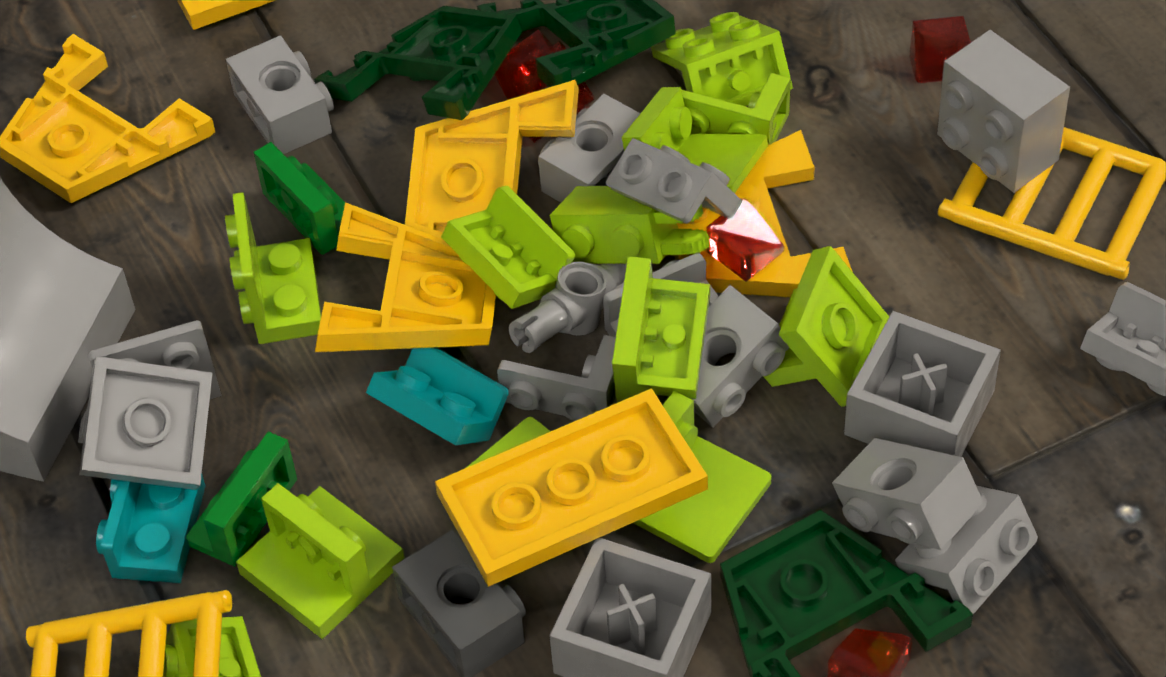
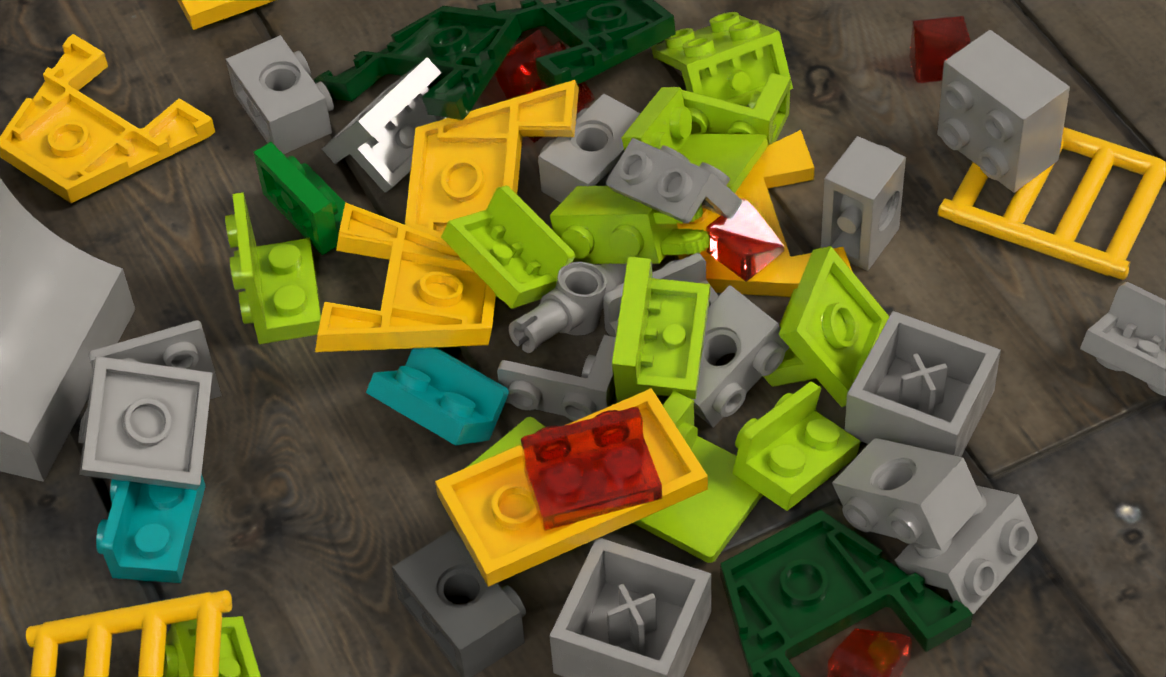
(237, 510): green bracket -> none
(317, 557): lime bracket -> none
(385, 130): none -> light grey bracket
(589, 468): none -> clear red bracket
(792, 449): none -> lime bracket
(863, 201): none -> light grey brick

